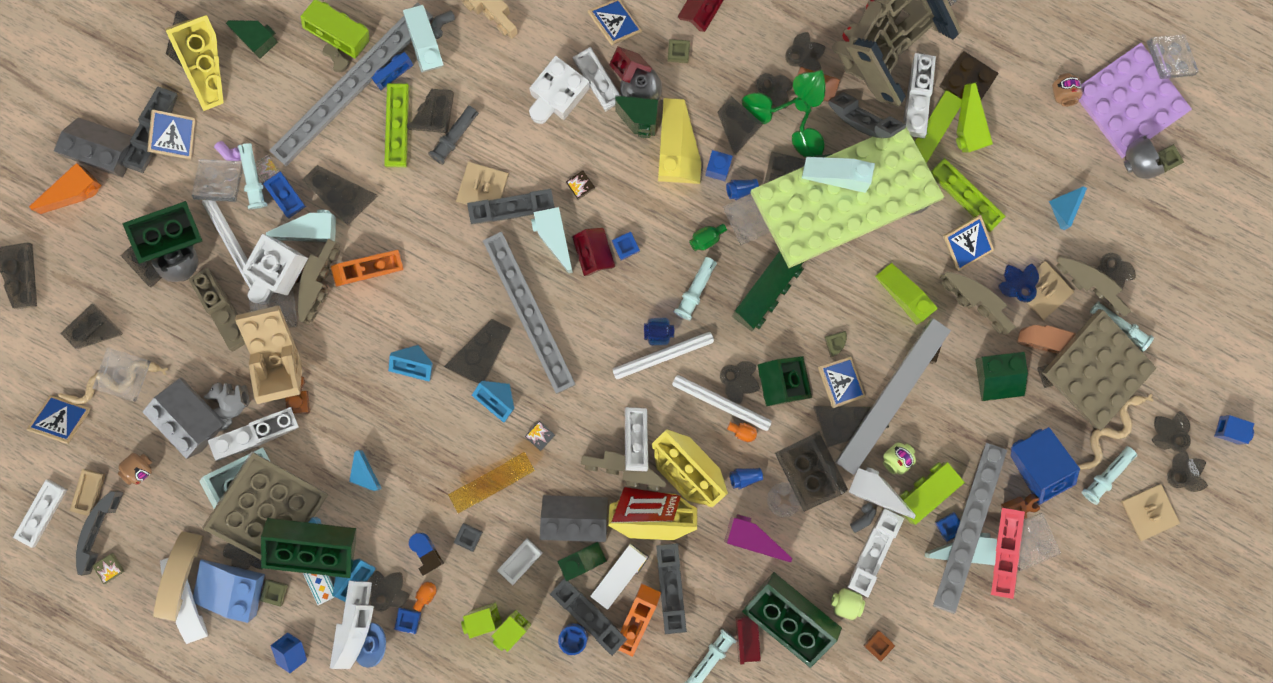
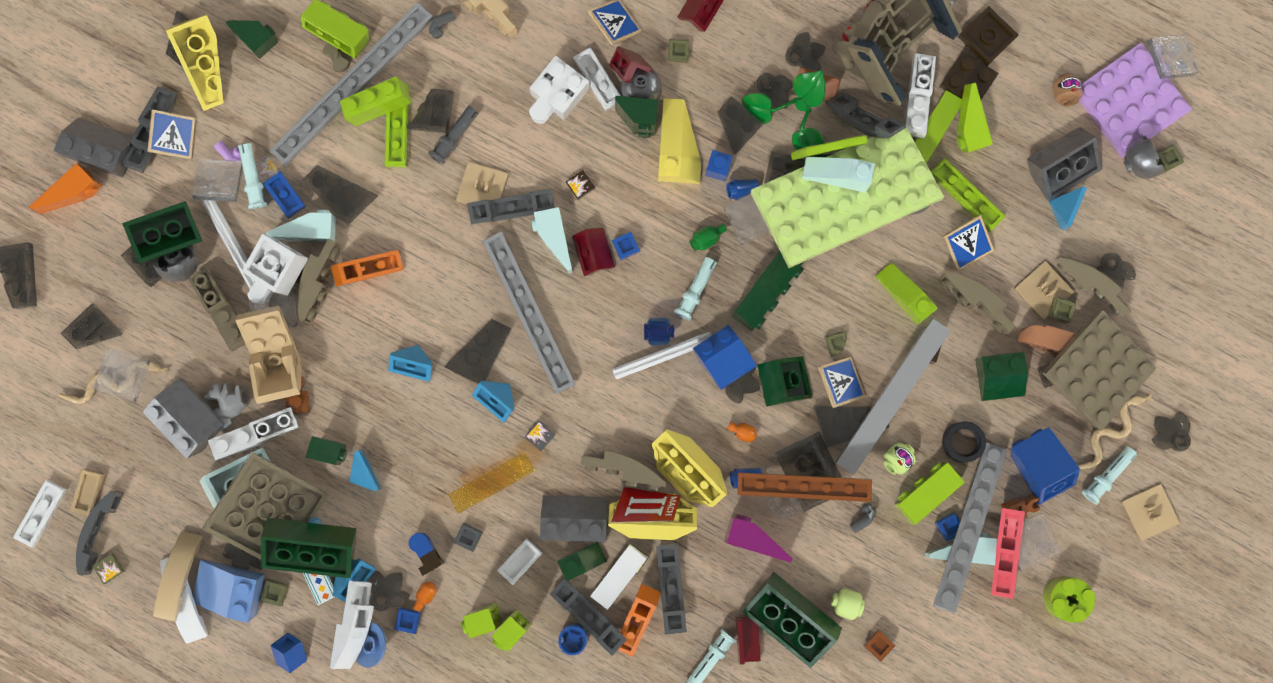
(58, 419): piece -> none
(135, 468): medium nougat head -> none
(326, 451): none -> dark green slope
(375, 101): none -> lime brick
(389, 73): blue plate -> none
(423, 39): light aqua slope -> none
(636, 439): white tile -> none
(722, 403): white axle -> none
(724, 357): none -> blue slope
(805, 487): none -> dark orange plate
(829, 147): none -> lime tile
(874, 552): white slope -> none
(876, 490): white slope -> none
(980, 438): none -> black tyre
(988, 35): none -> dark brown plate
(1018, 280): clear blue plate -> none
(1062, 309): none -> olive tile
(1065, 163): none -> flat silver slope
(1081, 601): none -> lime brick
(1137, 336): light aqua pin -> none
(1189, 472): clear smoke plate -> none
(1234, 430): blue brick -> none

